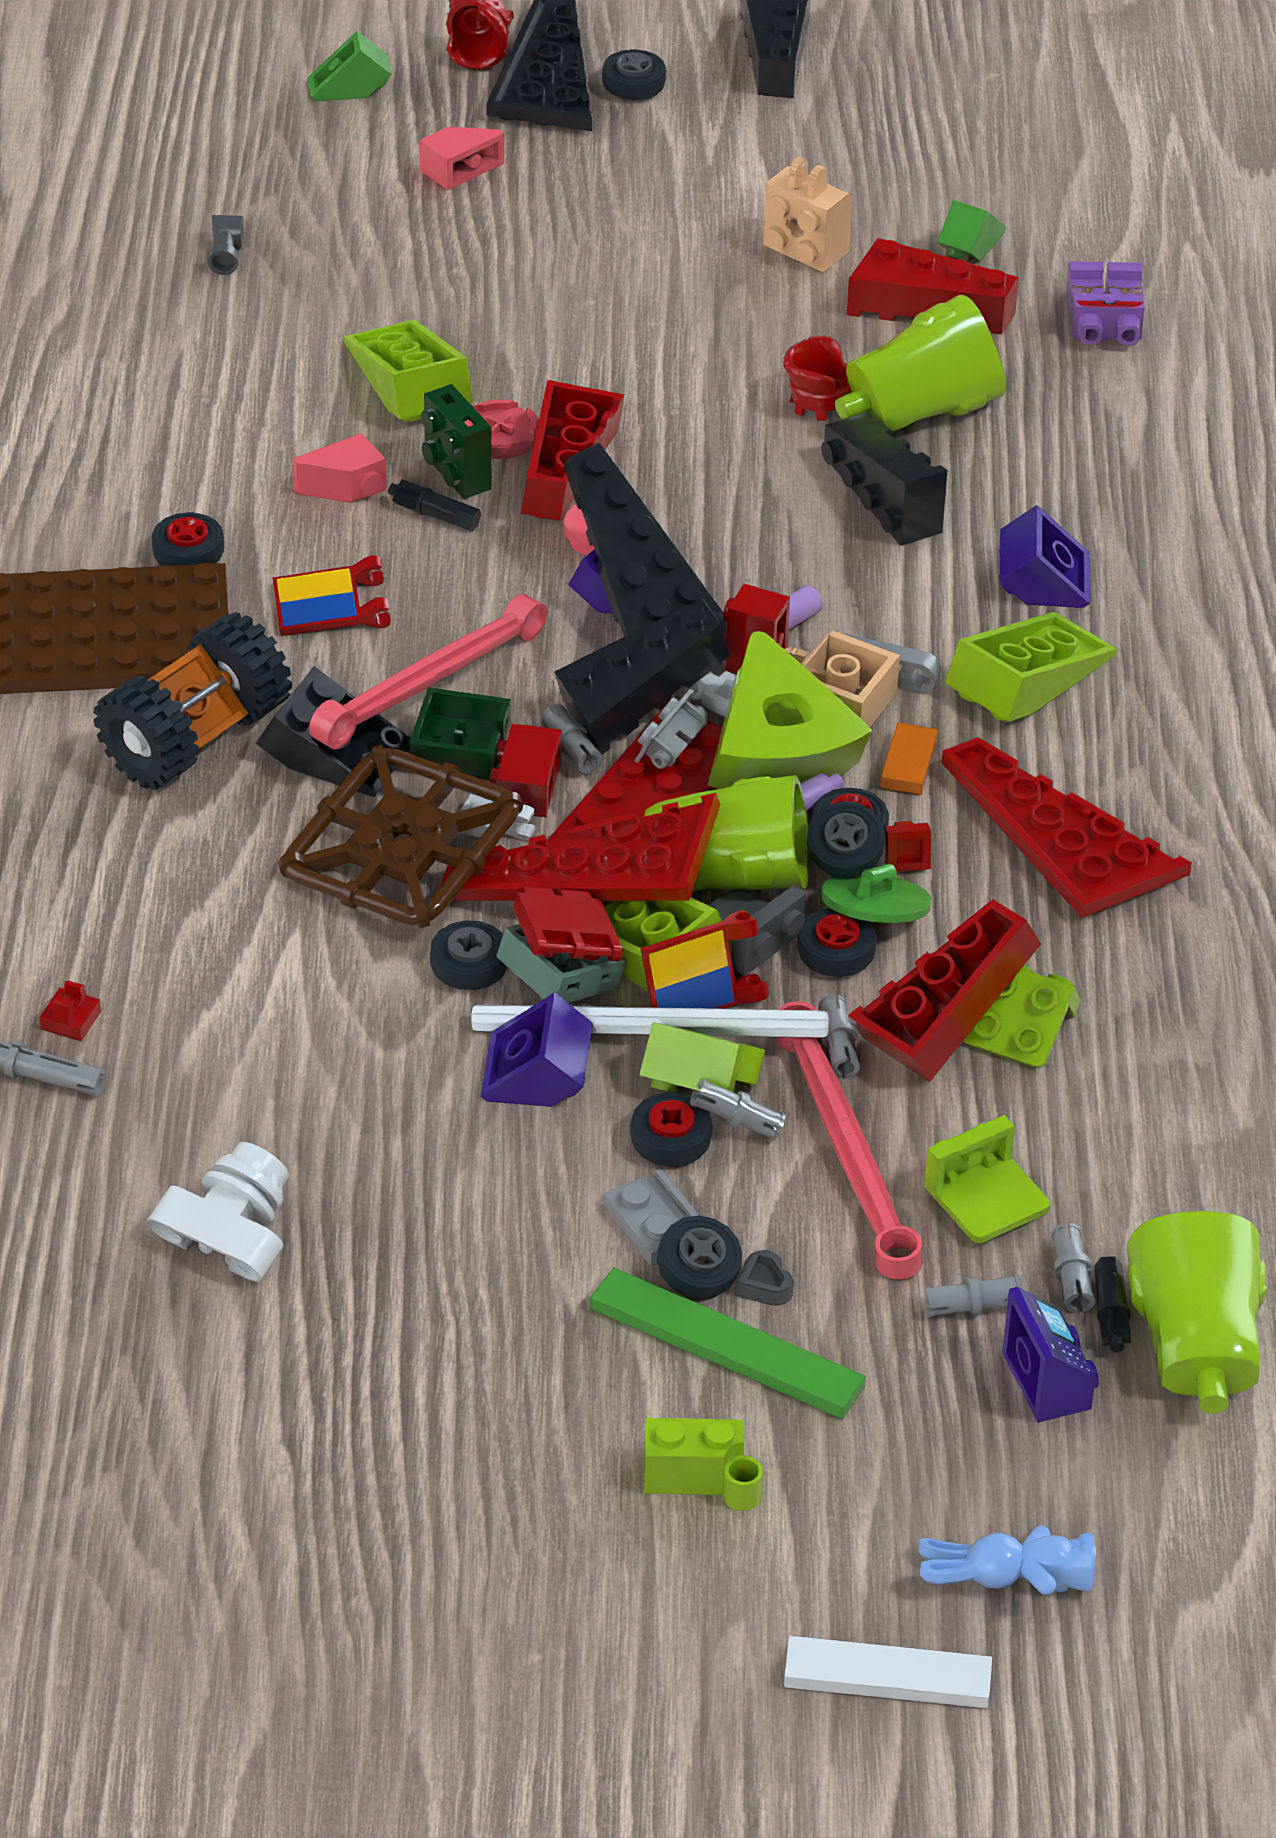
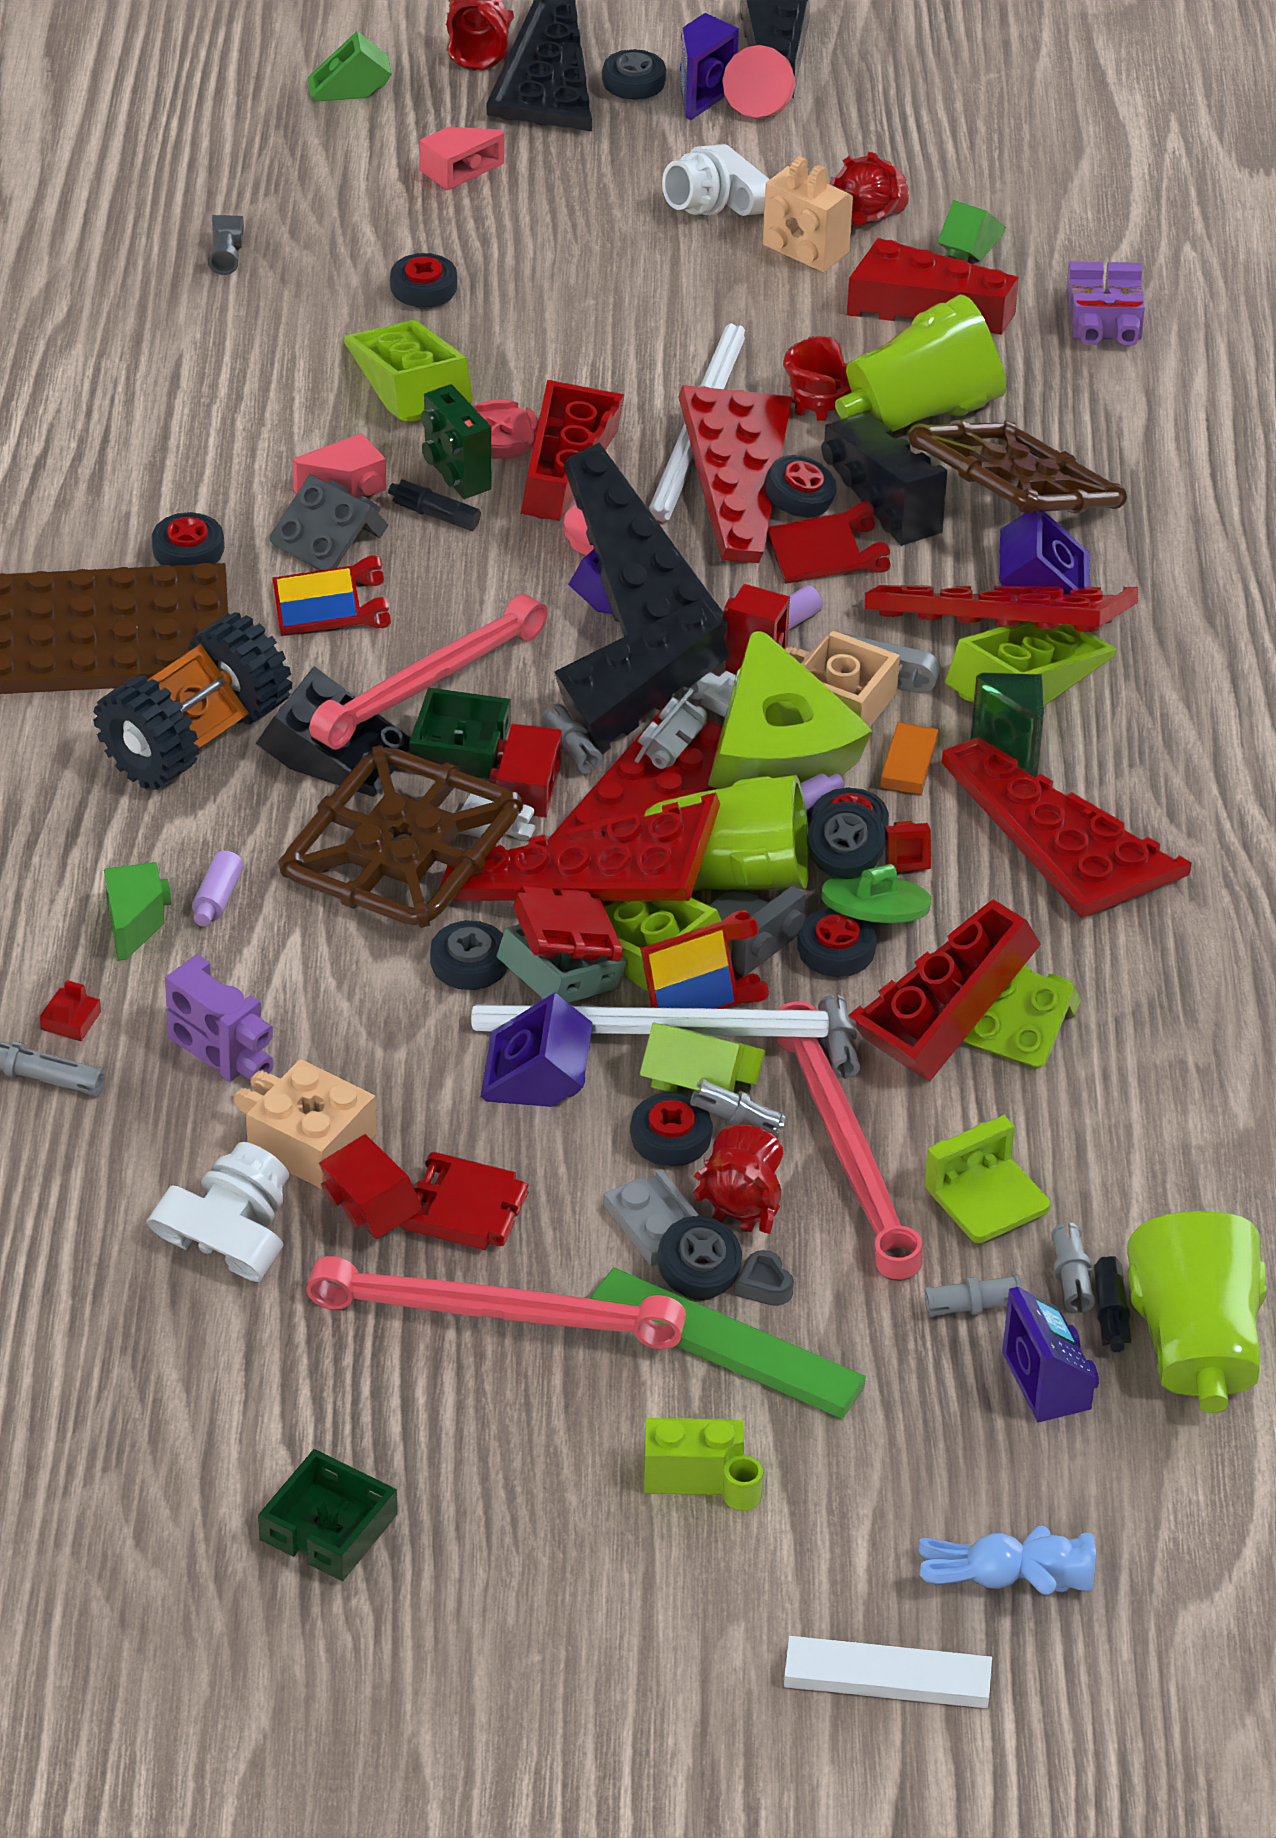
(135, 904): none -> bright green slope
(216, 1021): none -> medium lavender hips
(217, 887): none -> lavender cylinder
(305, 1116): none -> light nougat hinge
(325, 523): none -> dark grey bracket
(337, 1501): none -> dark green piece
(369, 1187): none -> red brick
(423, 280): none -> black wheel
(467, 1203): none -> red plate
(496, 1302): none -> coral piece
(682, 455): none -> white axle
(706, 51): none -> dark purple slope
(711, 179): none -> white beam
(733, 446): none -> wing
(742, 1177): none -> red hair
(758, 82): none -> coral tile
(800, 486): none -> black wheel
(827, 545): none -> red flag
(875, 188): none -> red hair
(1008, 605): none -> red wing
(1010, 715): none -> clear green slope
(1012, 471): none -> reddish brown plate

